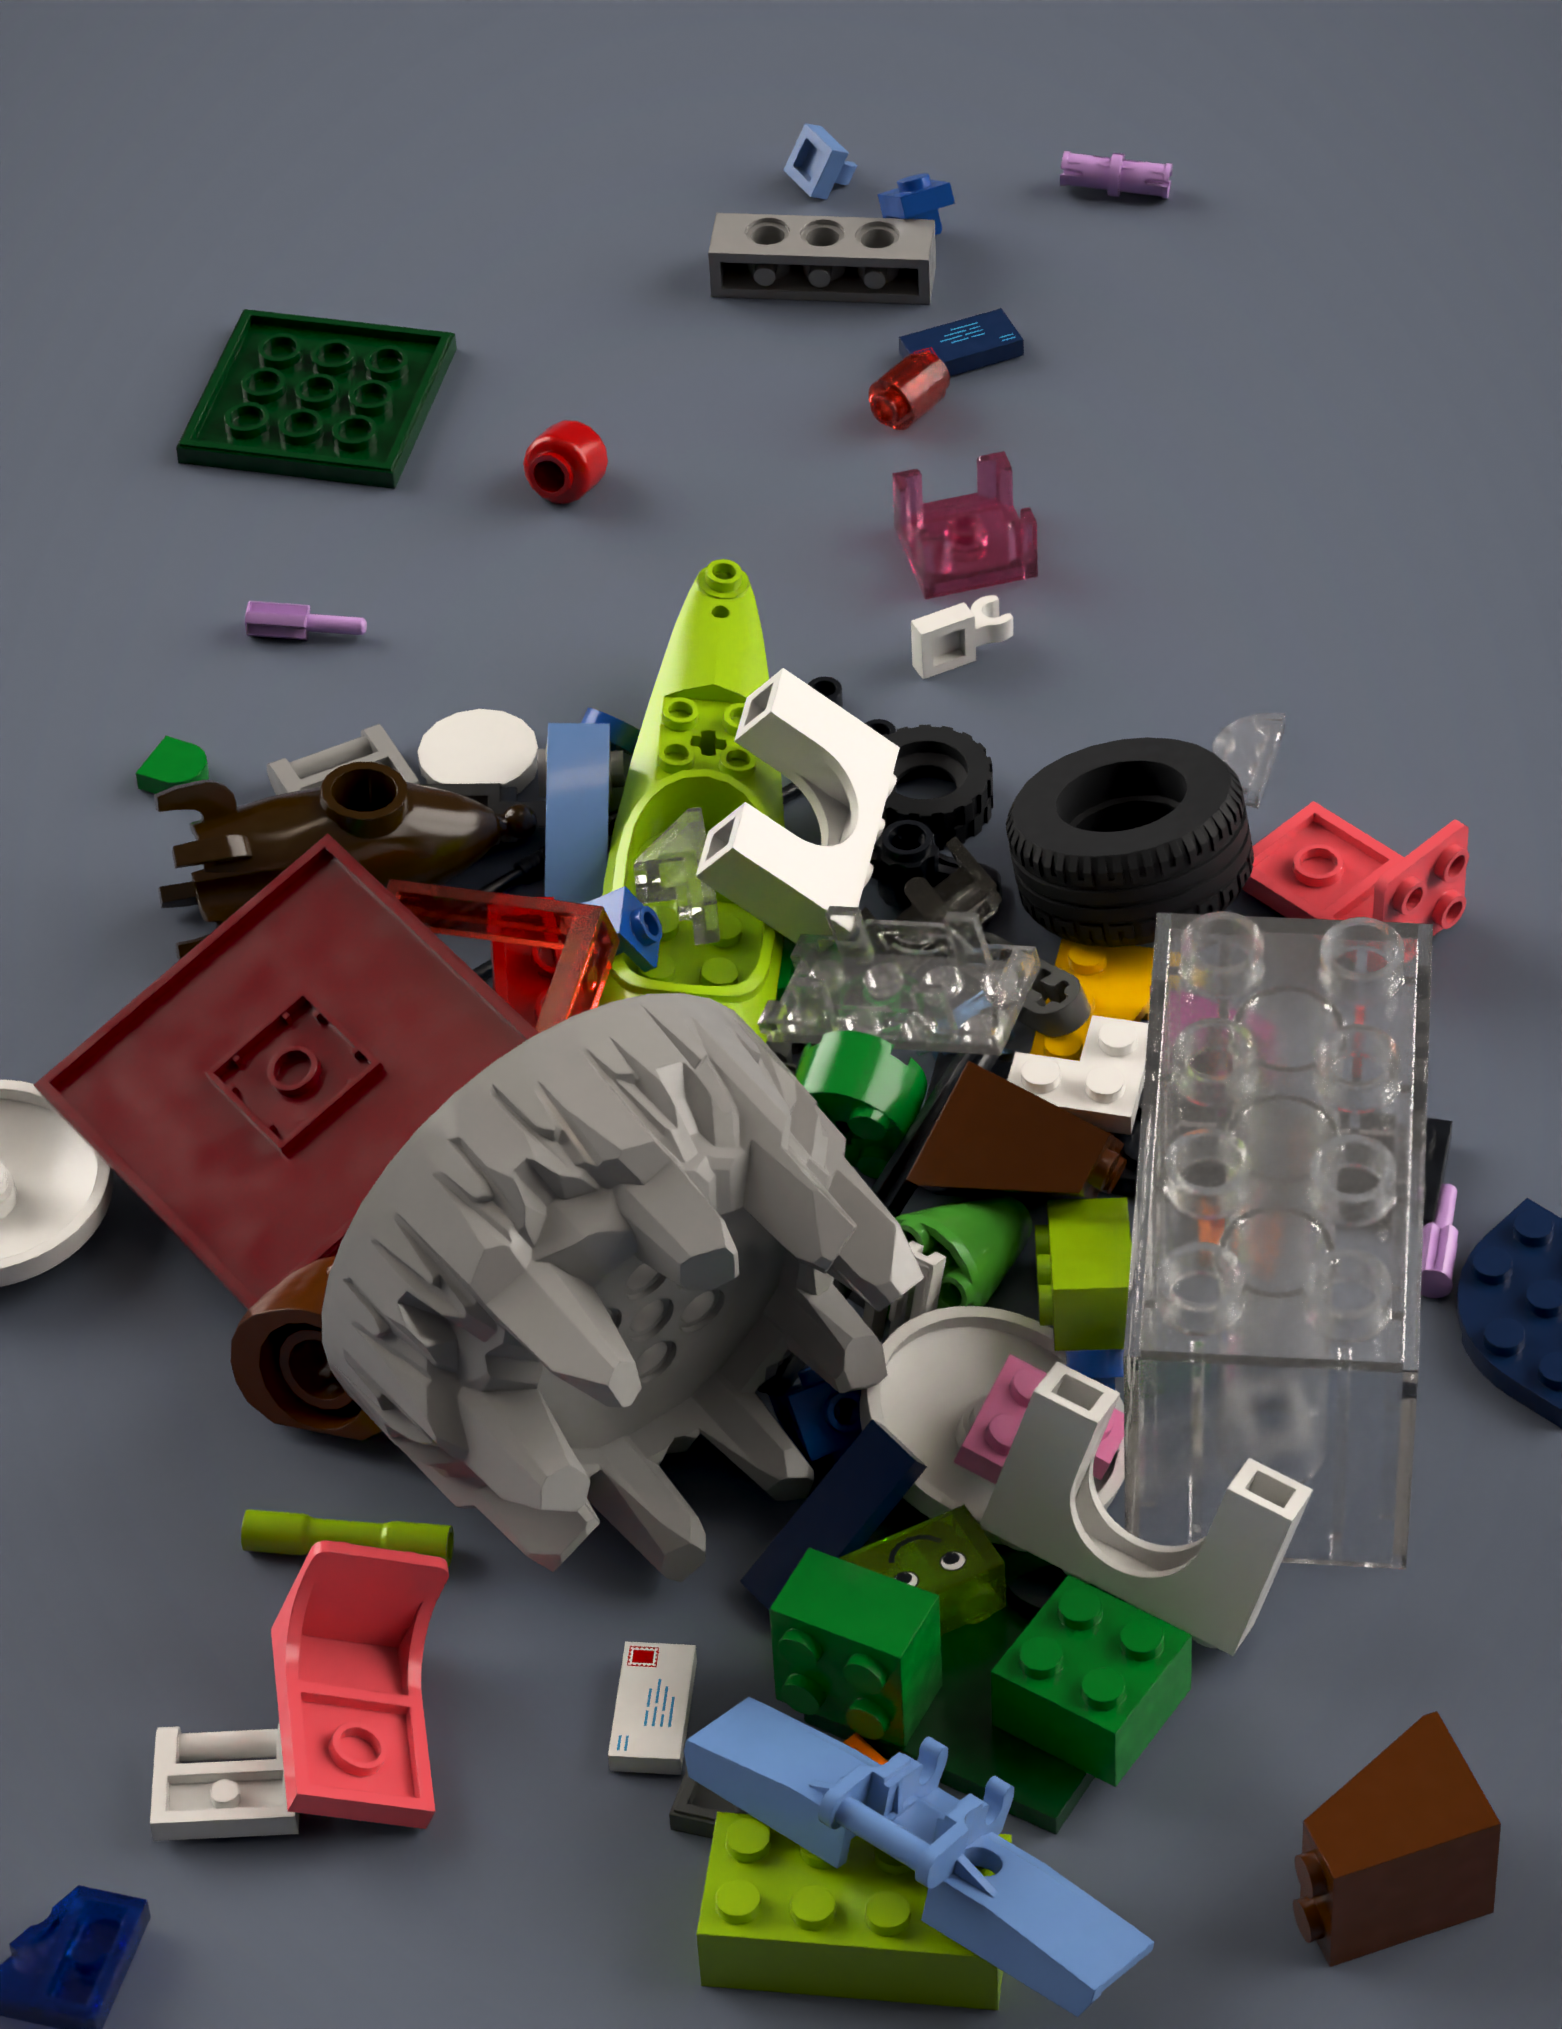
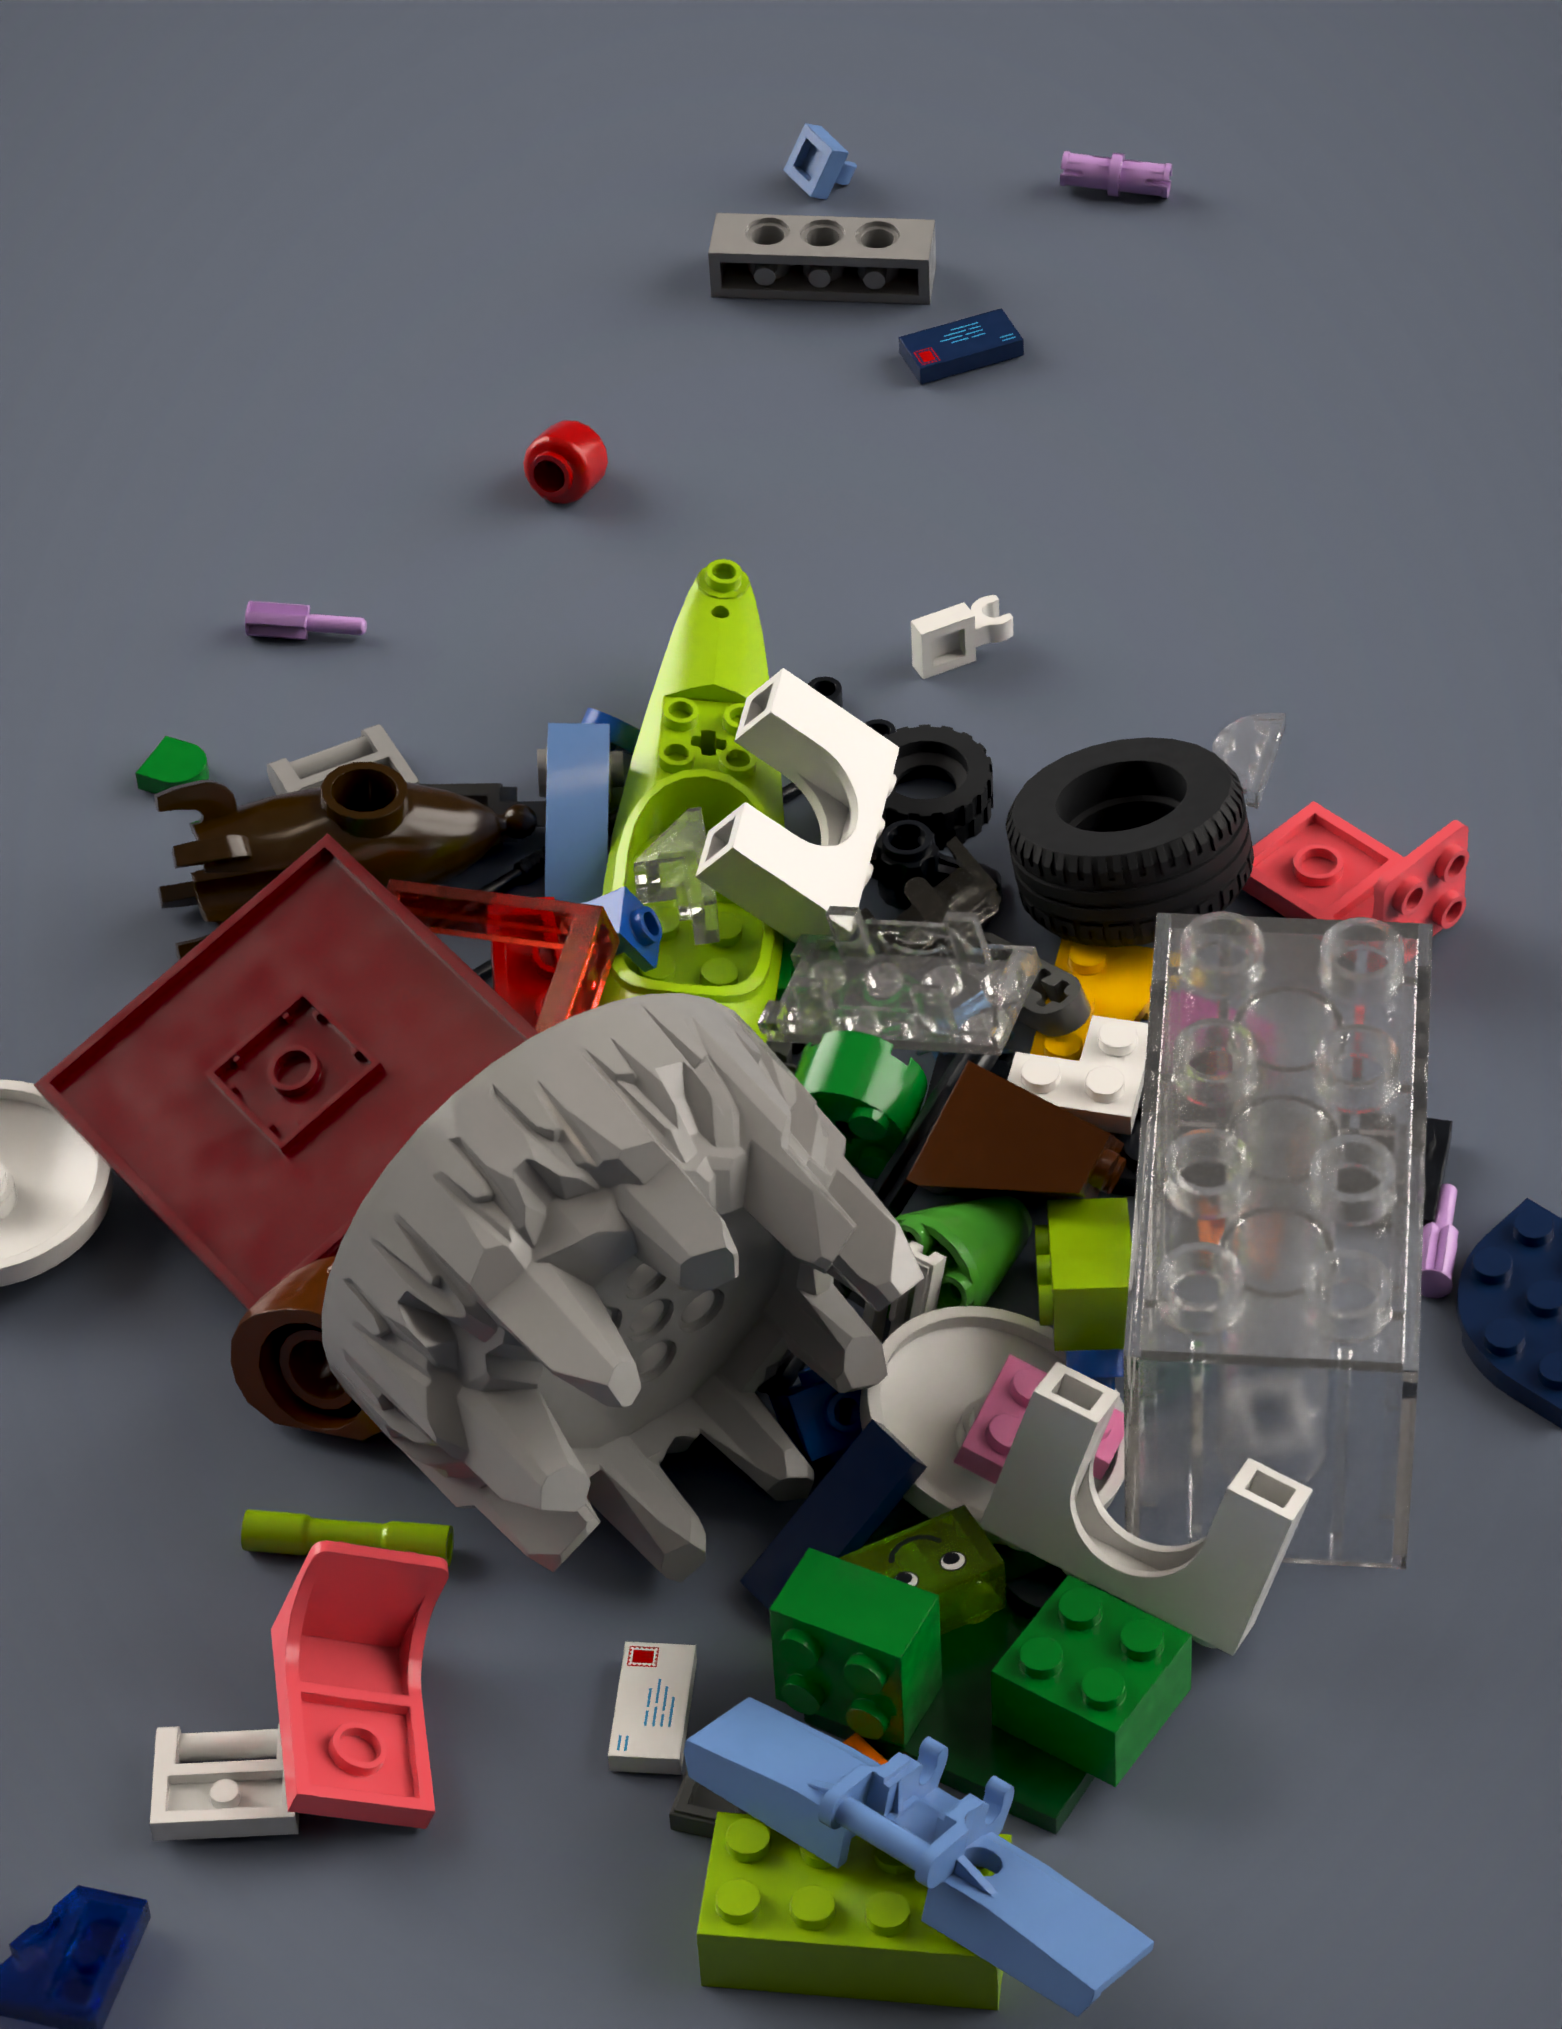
(317, 398): dark green tile -> none
(479, 749): white tile -> none
(909, 390): clear red brick -> none
(917, 199): blue bracket -> none
(968, 537): clear pink panel -> none
(1398, 1849): reddish brown slope -> none

